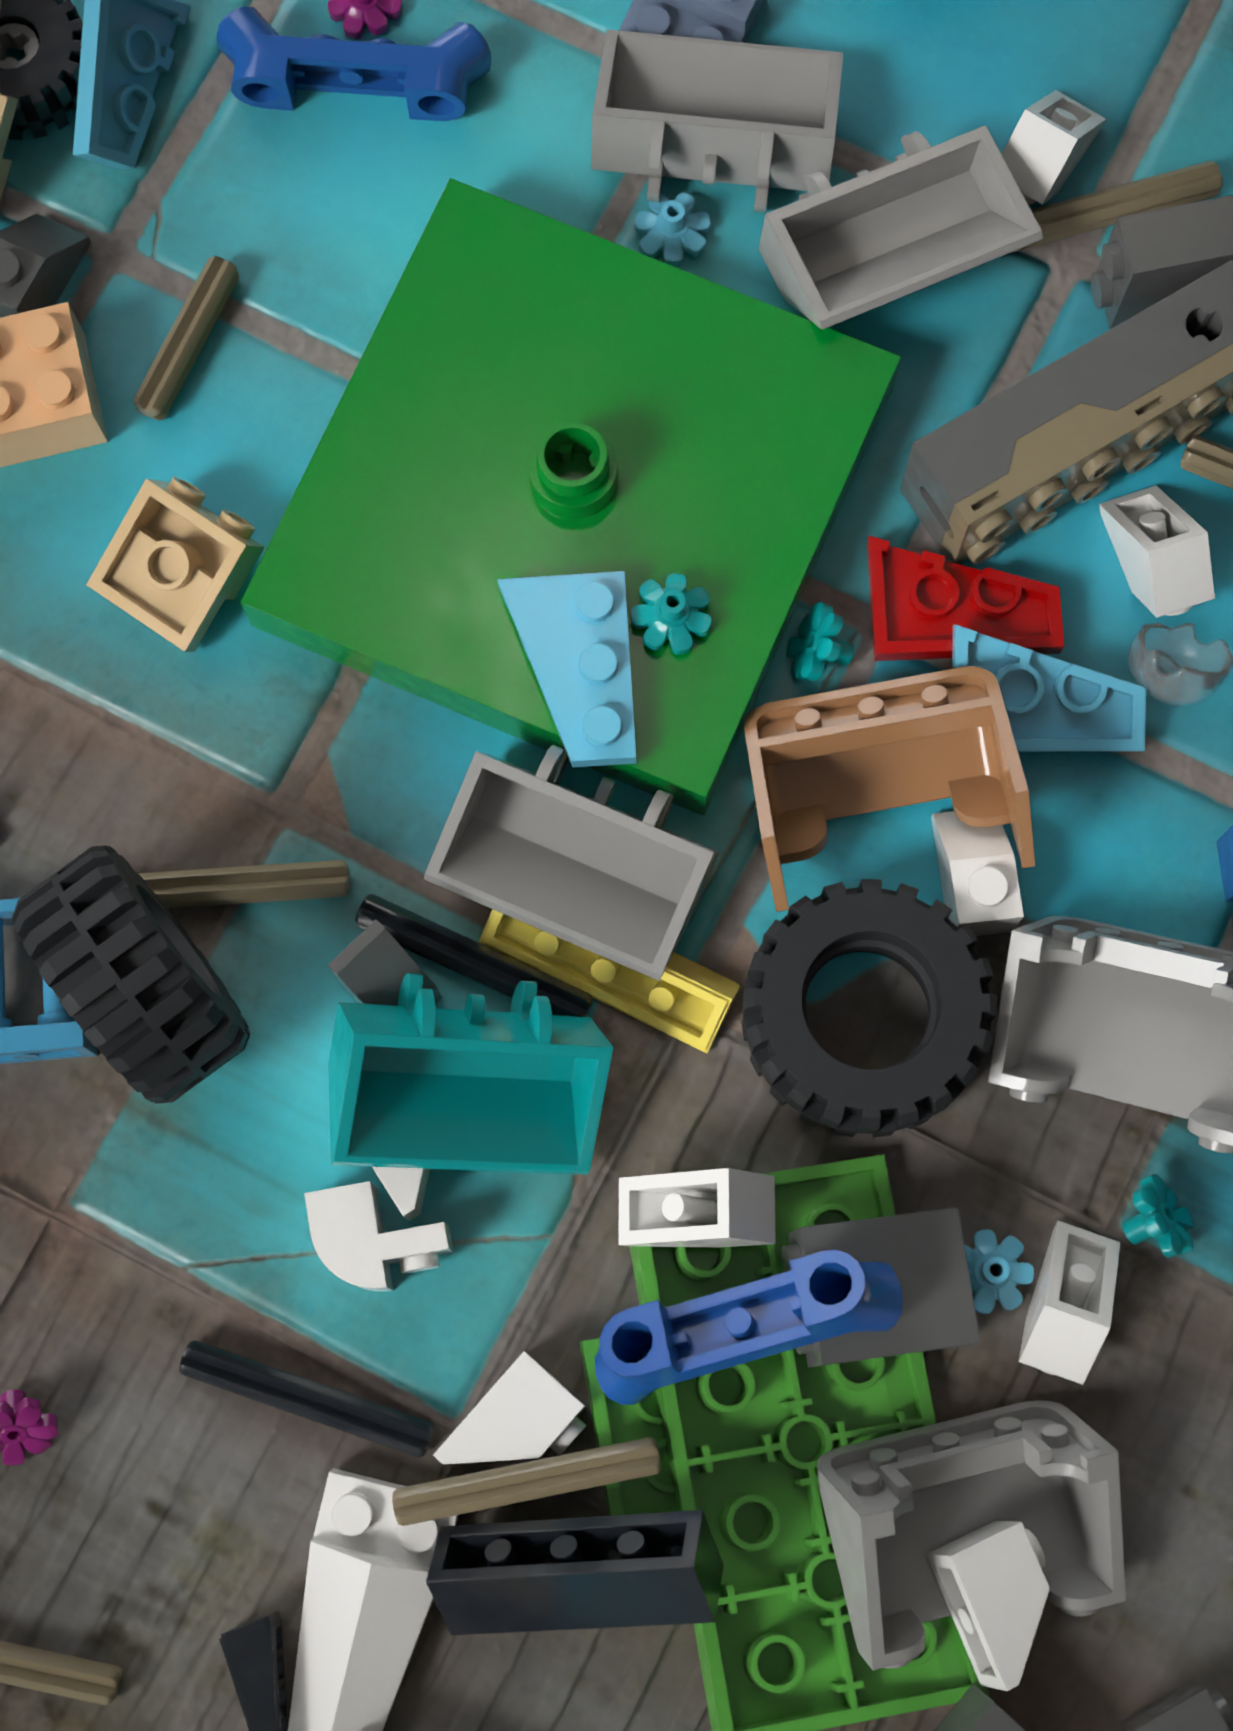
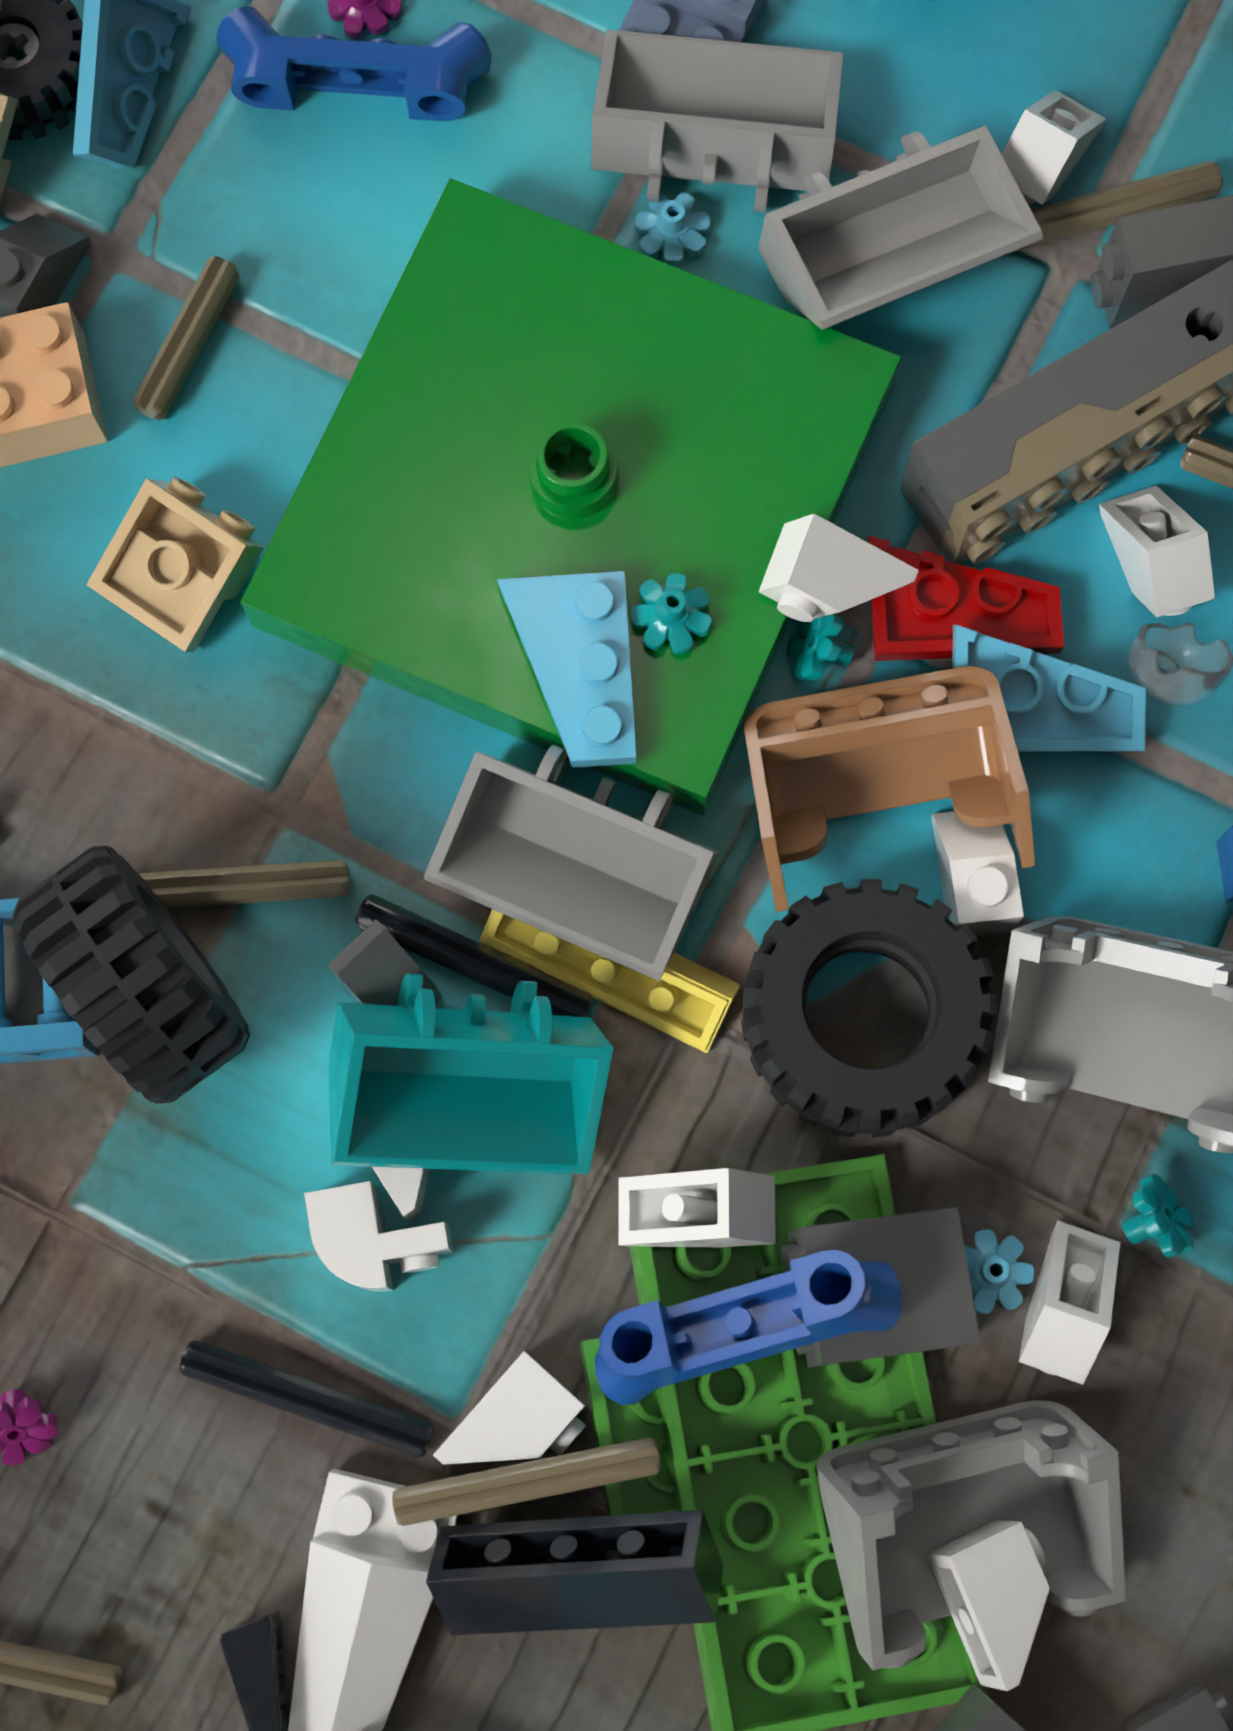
(828, 570): none -> white slope

